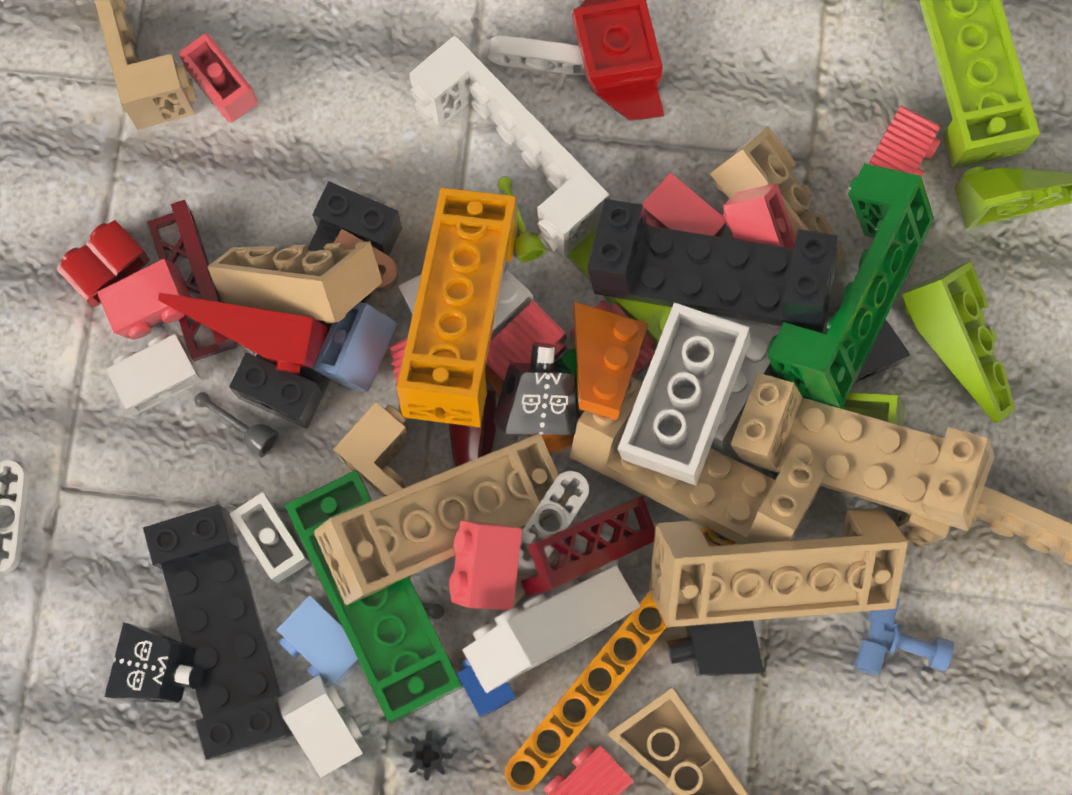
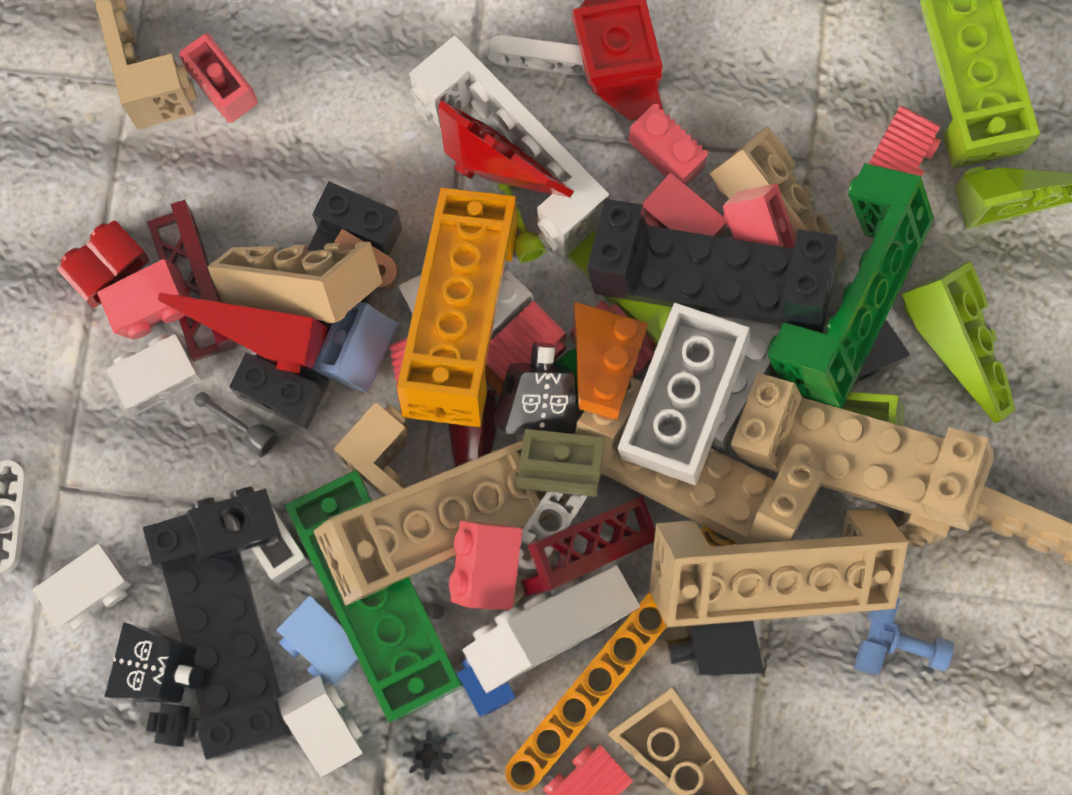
(83, 588): none -> white brick
(171, 724): none -> black gear
(213, 541): none -> black brick
(489, 154): none -> red wedge
(561, 462): none -> olive plate
(667, 145): none -> coral brick

